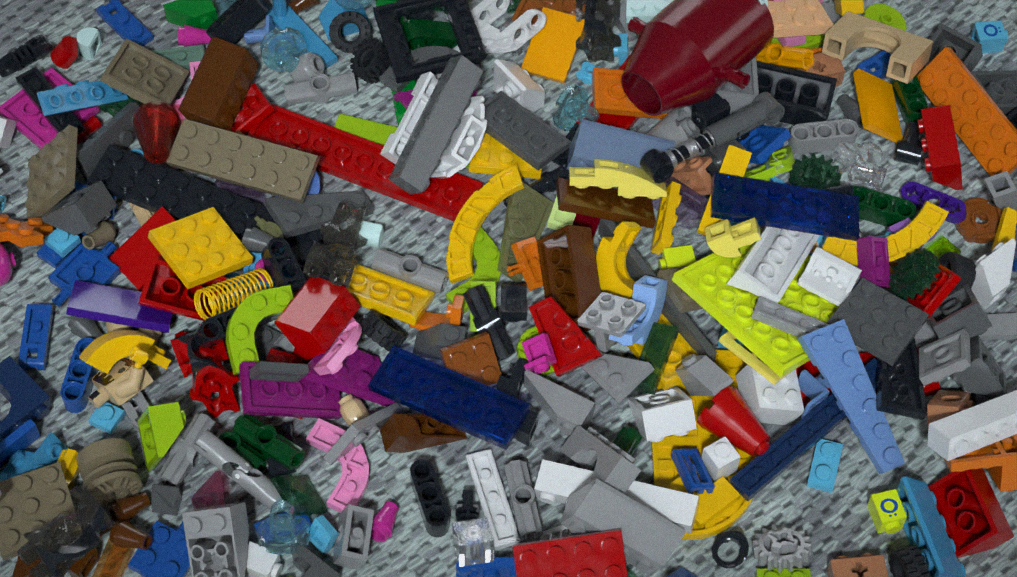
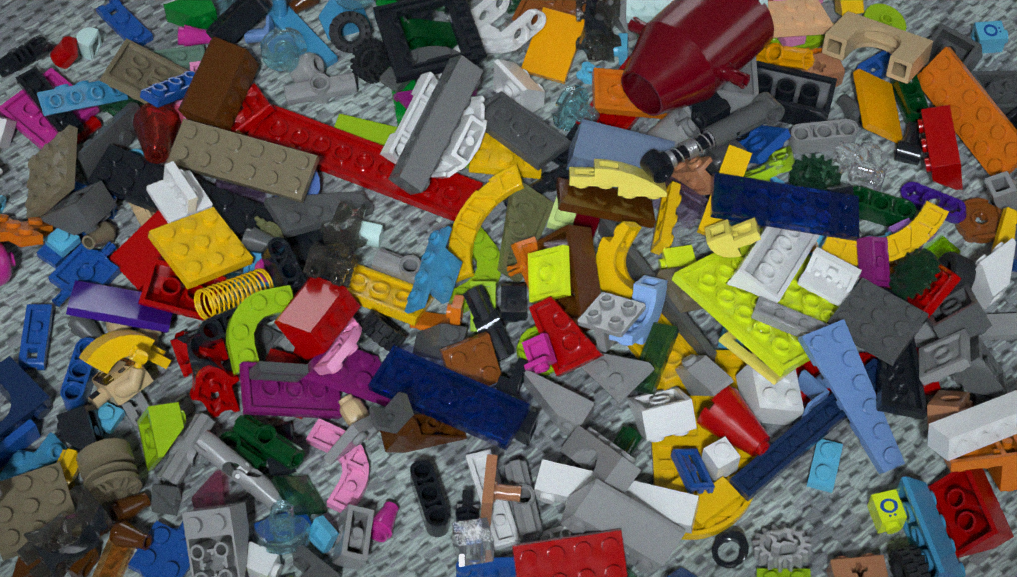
(80, 426): none -> black slope
(168, 90): none -> blue tile
(178, 194): none -> white bracket
(394, 415): none -> dark grey bracket
(436, 273): none -> dark azure bracket
(494, 491): none -> nougat tile
(549, 273): none -> neon yellow plate

